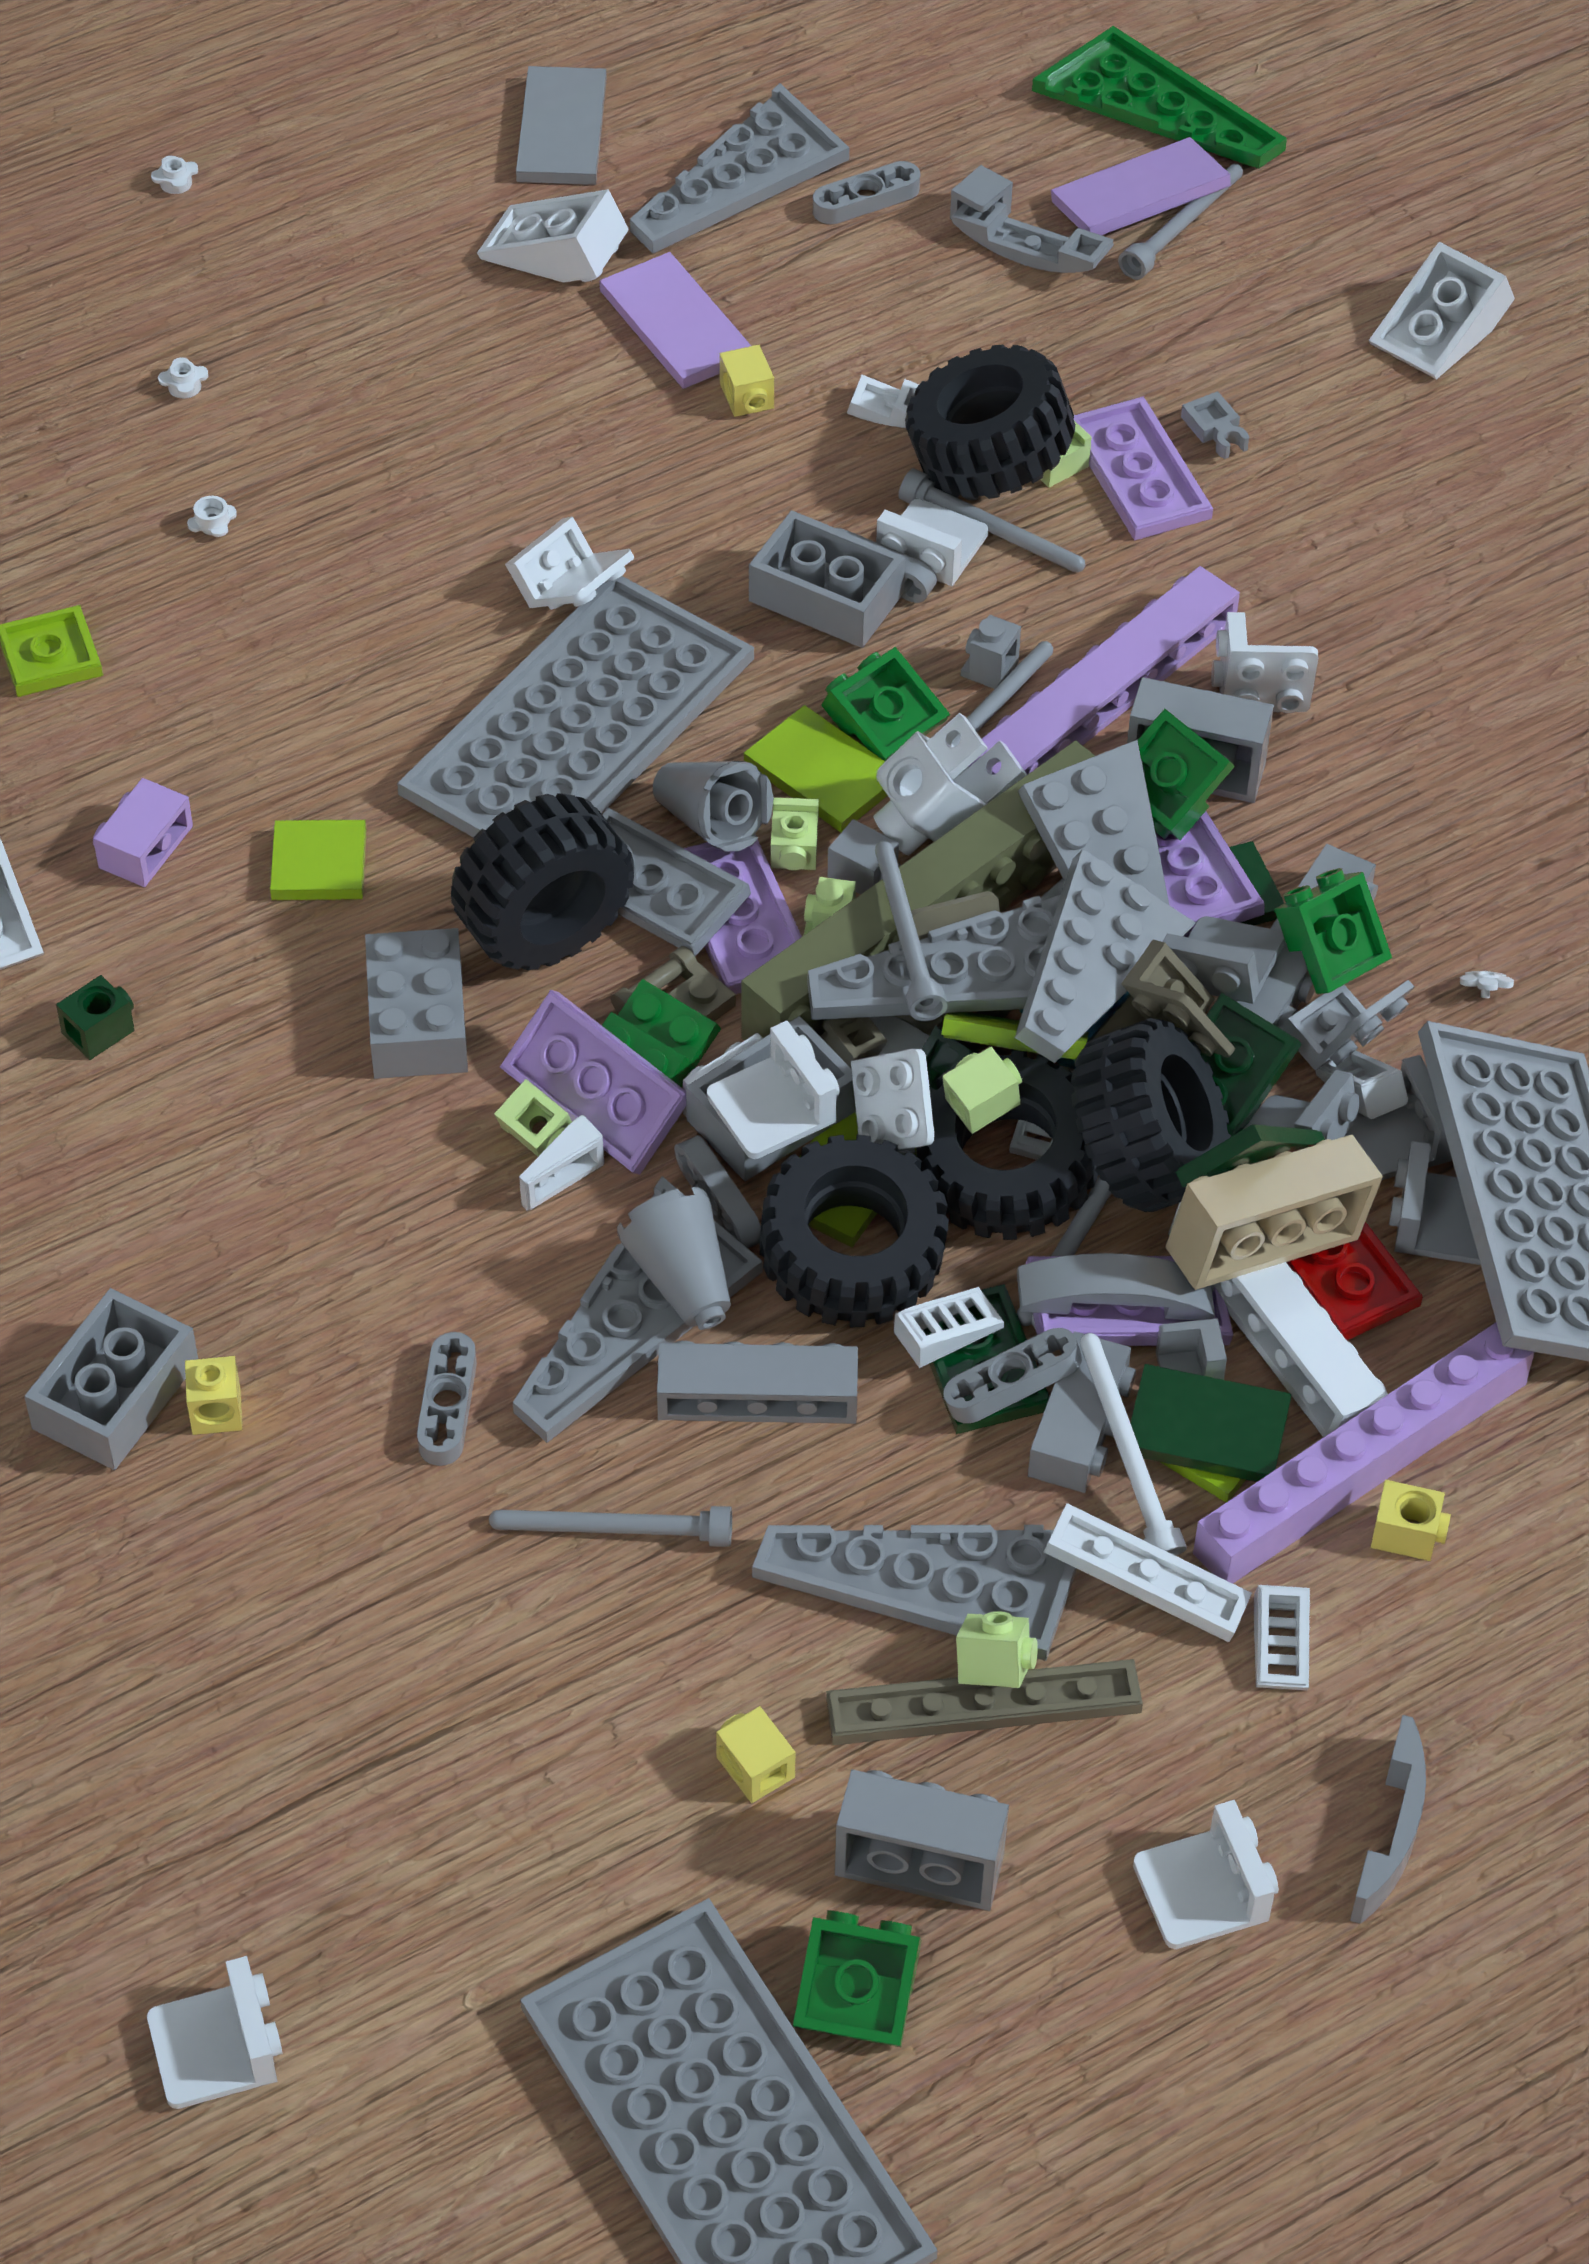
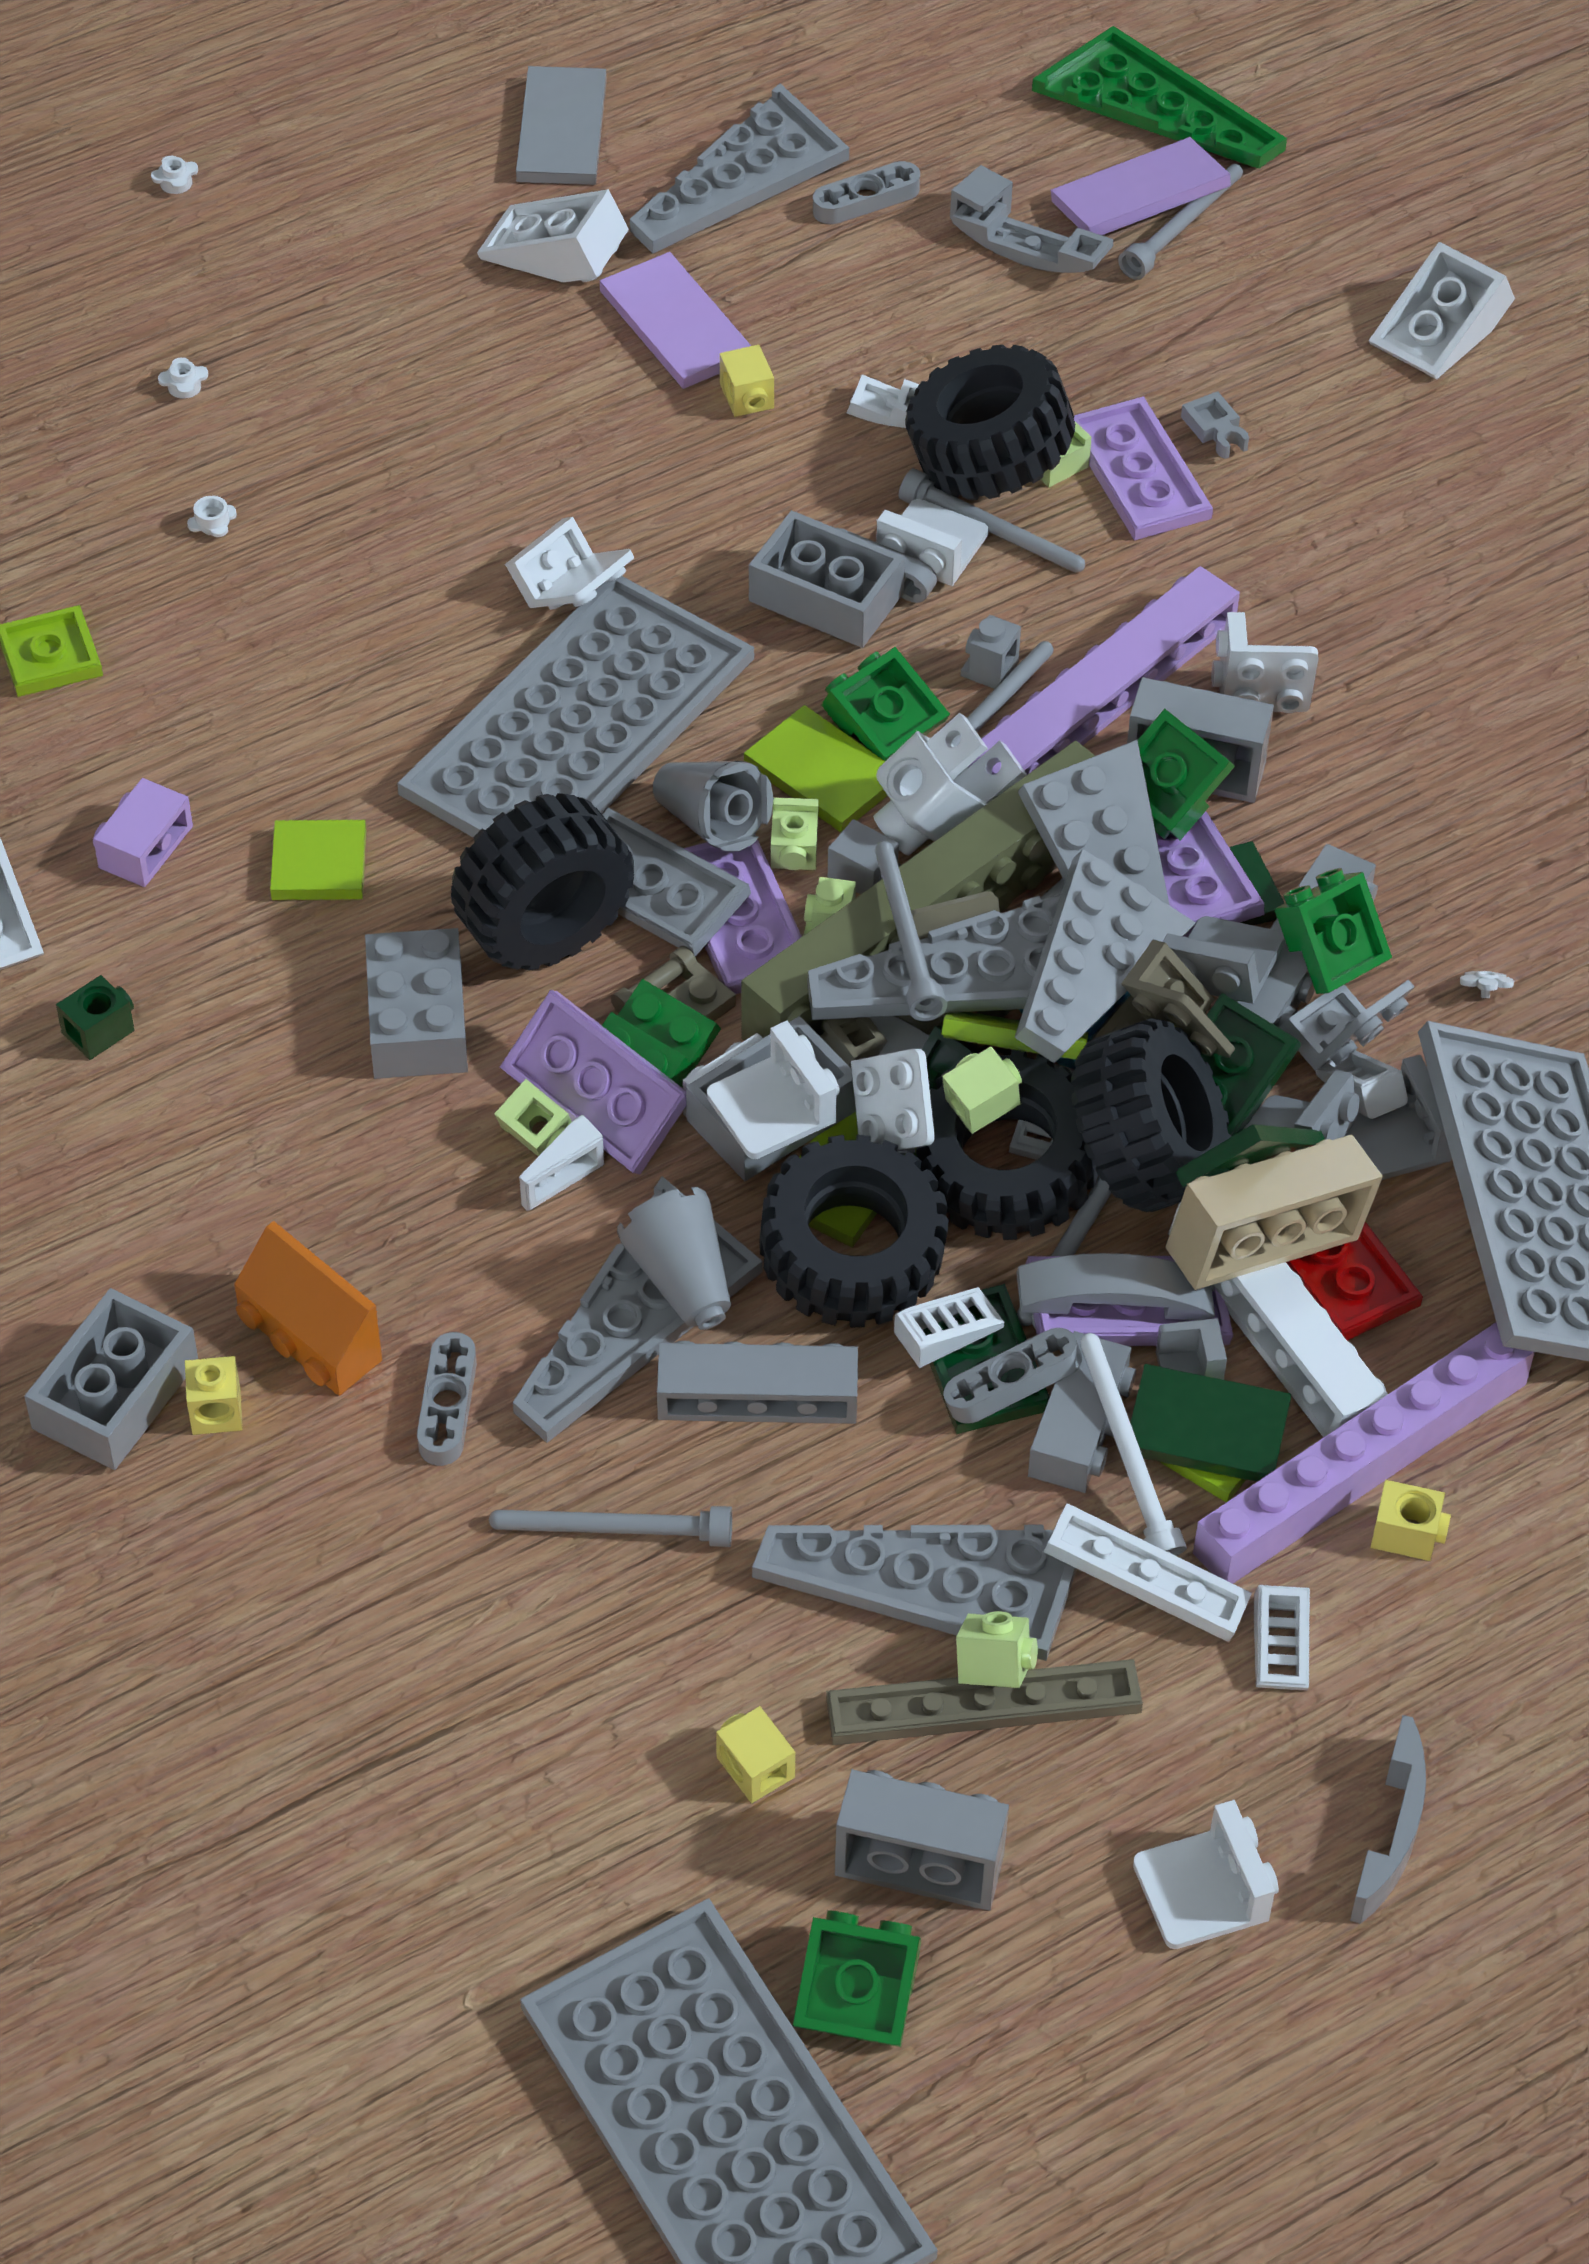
(216, 2040): white bracket -> none
(308, 1311): none -> orange slope
(727, 1203): light grey beam -> none
(1431, 1212): light grey bracket -> none

